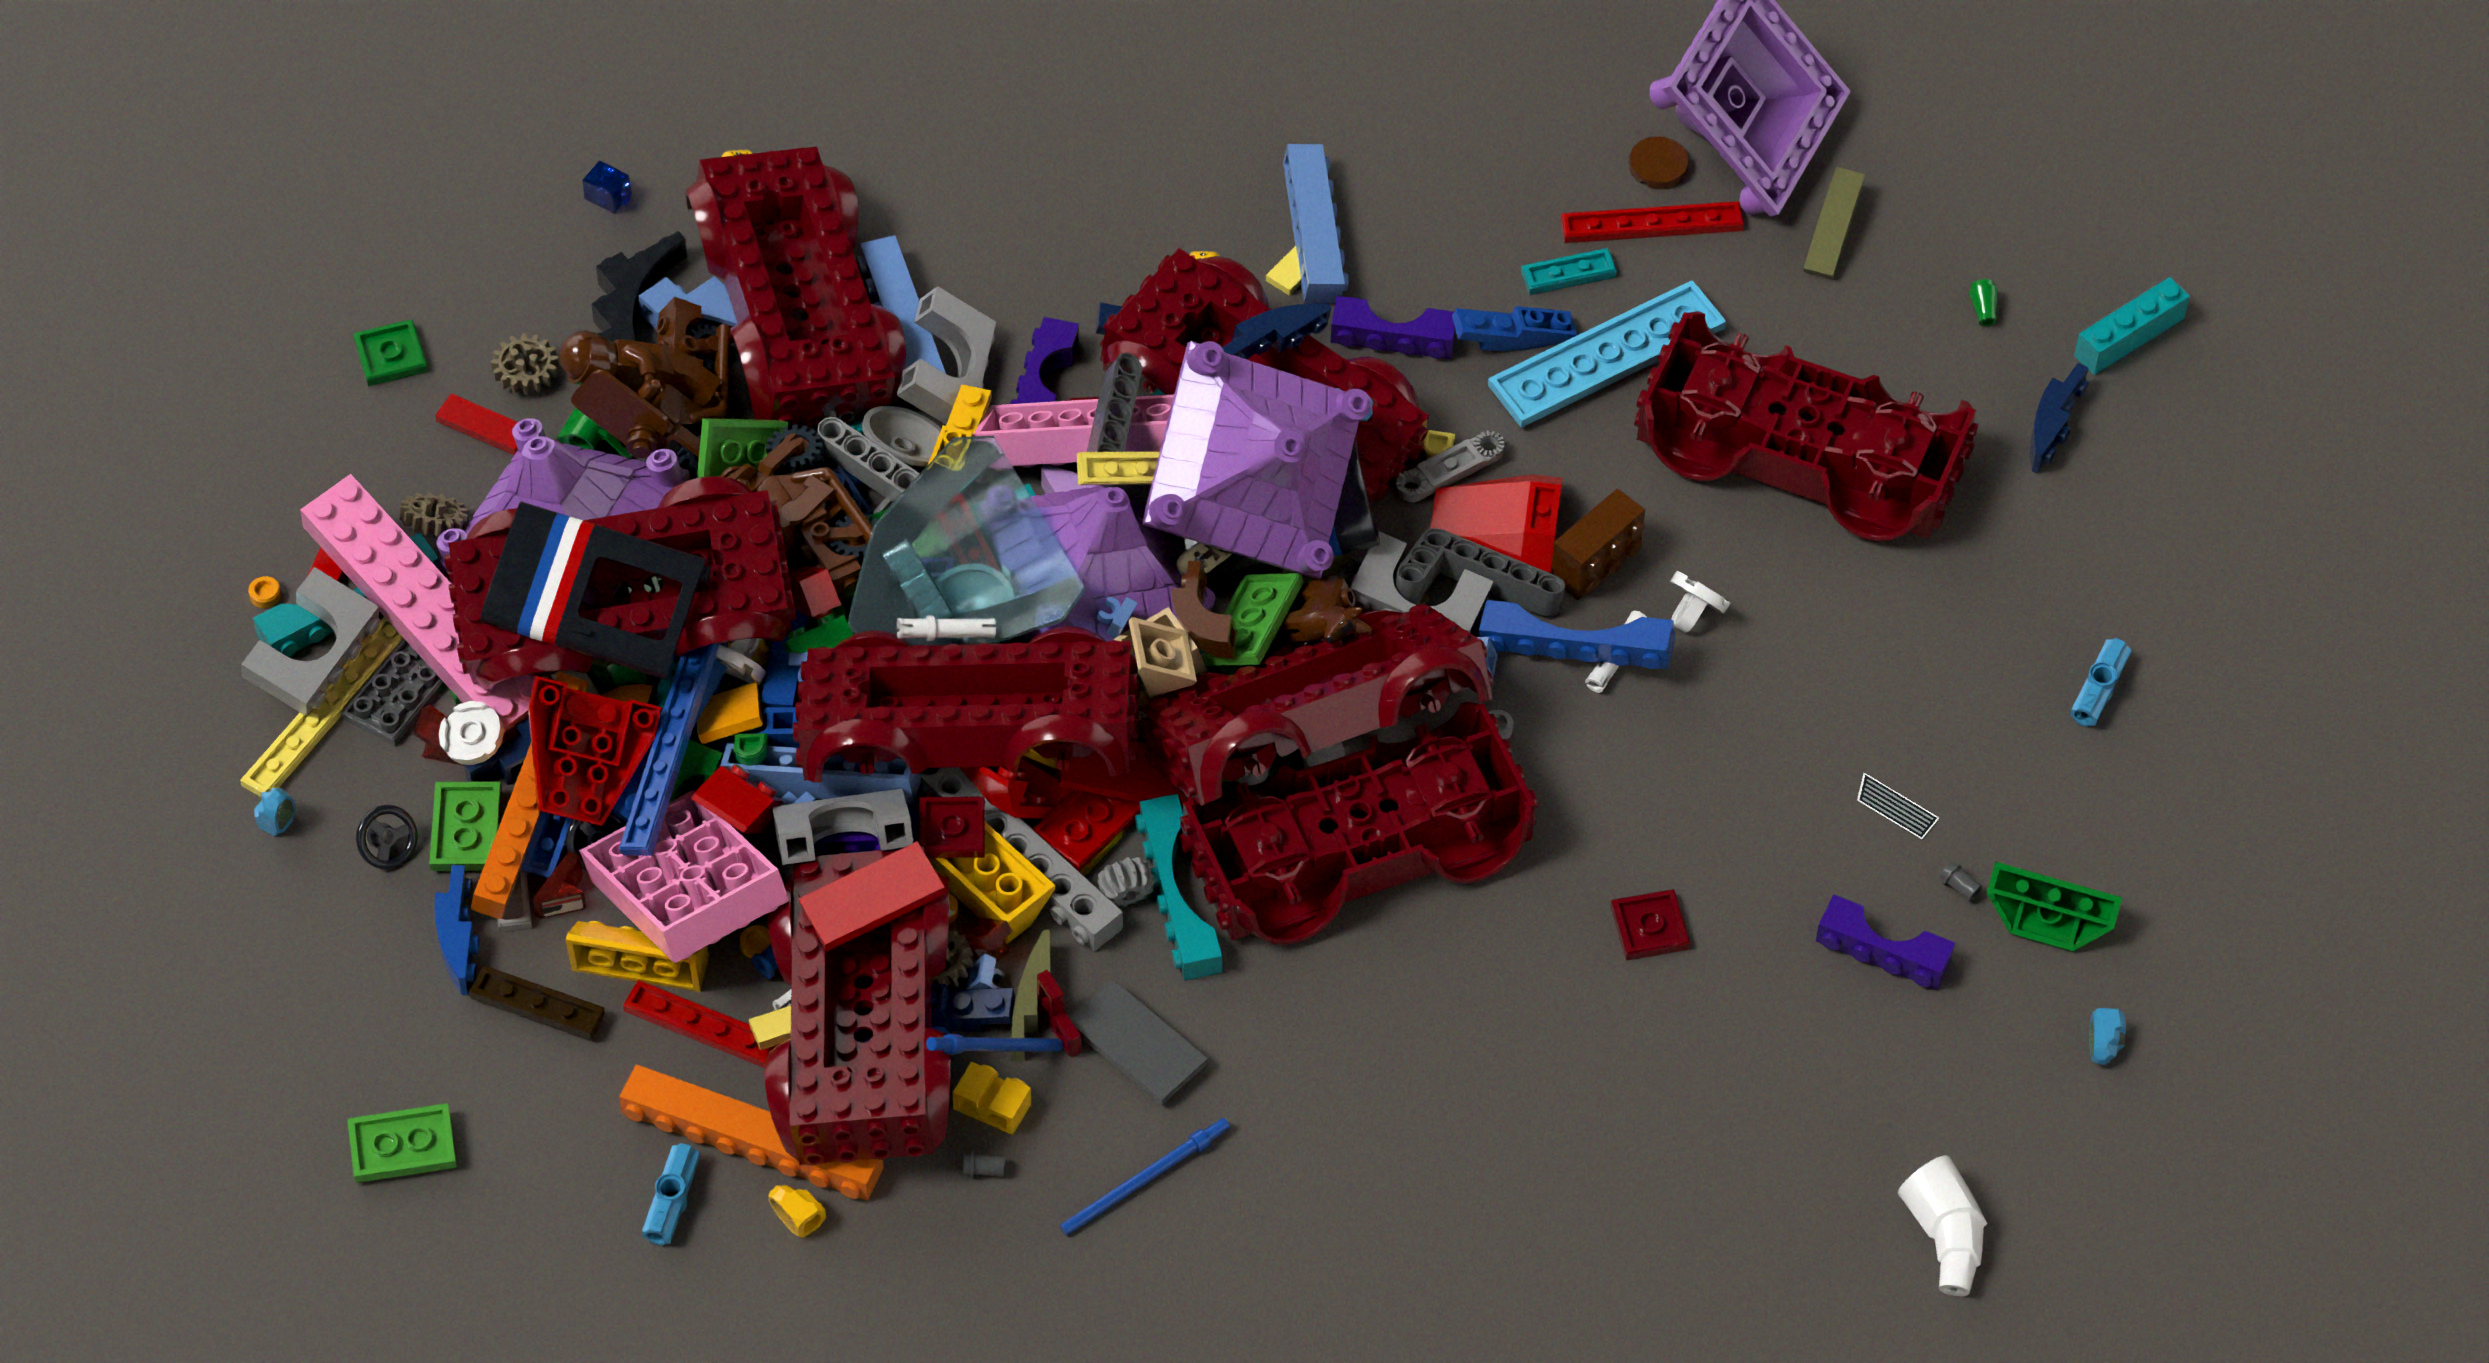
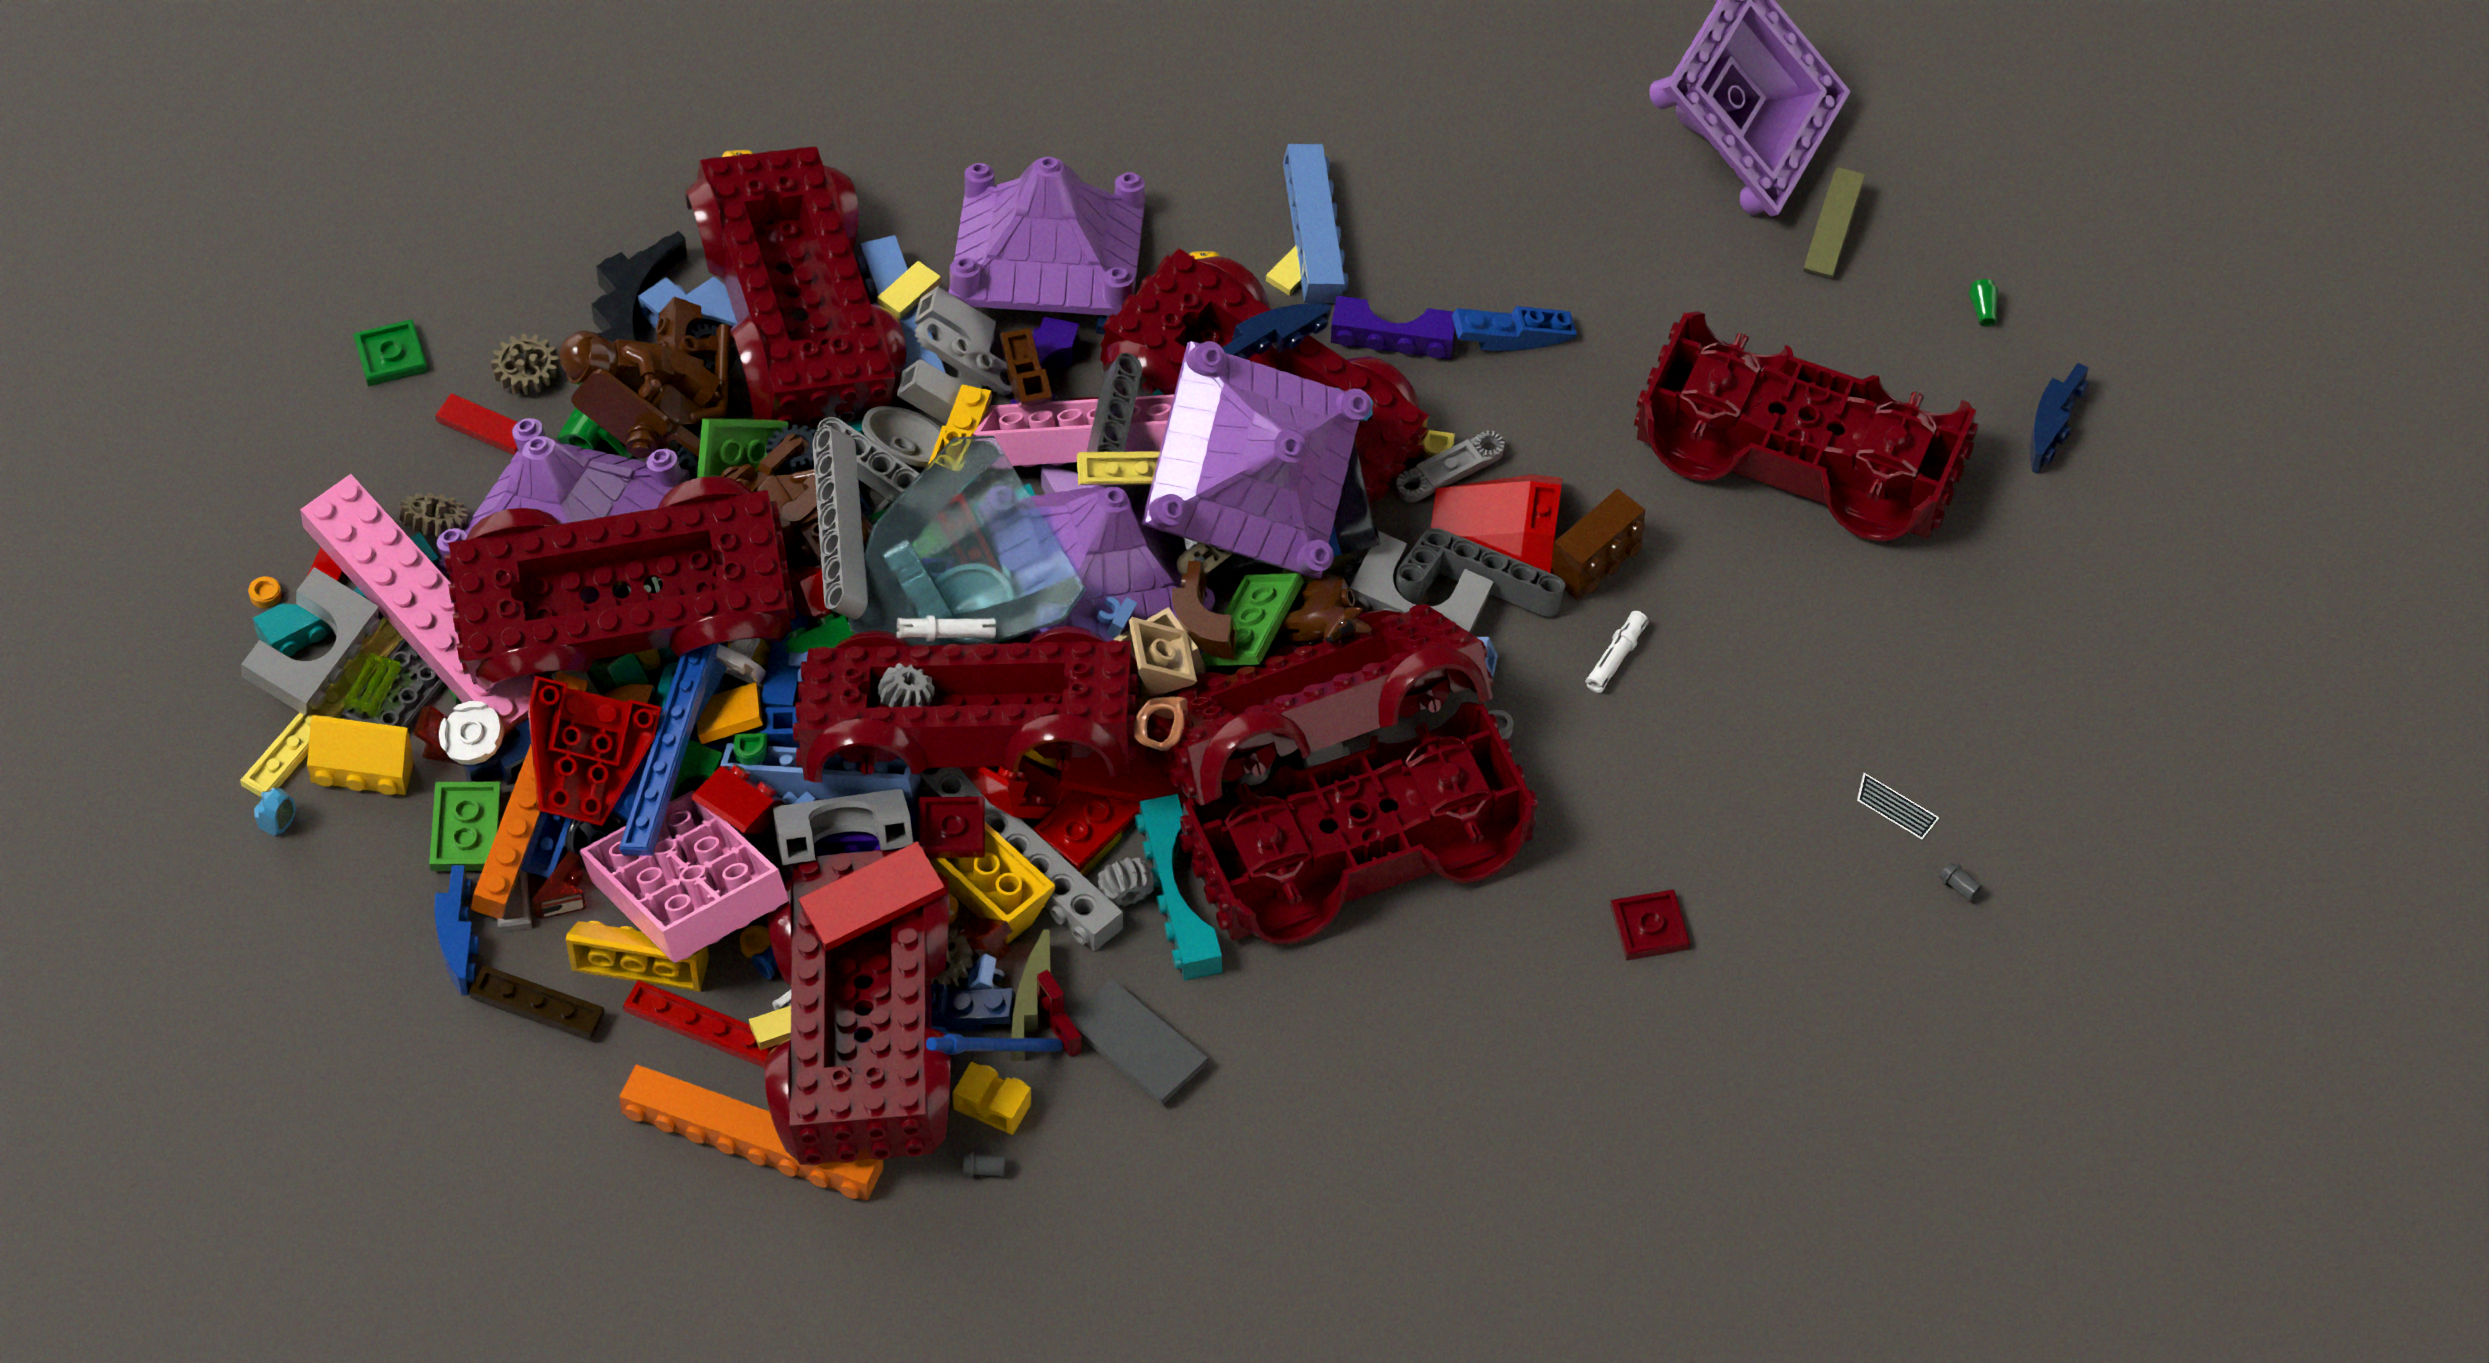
(359, 755): none -> yellow slope
(364, 705): none -> clear neon green tile
(375, 832): black piece -> none
(401, 1143): bright green plate -> none
(547, 574): black piece -> none
(607, 187): clear blue brick -> none
(665, 1209): dark azure piece -> none
(797, 1209): yellow rock -> none
(839, 522): none -> light grey beam
(905, 687): none -> light grey gear
(908, 289): none -> light yellow tile
(964, 355): none -> light grey plate
(1024, 371): none -> reddish brown arch
(1047, 241): none -> medium lavender piece
(1165, 707): none -> nougat piece
(1196, 1142): blue bar -> none
(1568, 271): teal tile -> none
(1598, 355): medium azure plate -> none
(1639, 643): blue arch -> none
(1651, 222): red tile -> none
(1658, 162): reddish brown tile -> none
(1694, 602): white tile -> none
(1918, 959): dark purple arch -> none
(1951, 1217): white piece -> none
(2050, 908): green wedge -> none
(2096, 694): dark azure piece -> none
(2106, 1034): dark azure rock -> none
(2131, 325): teal brick -> none

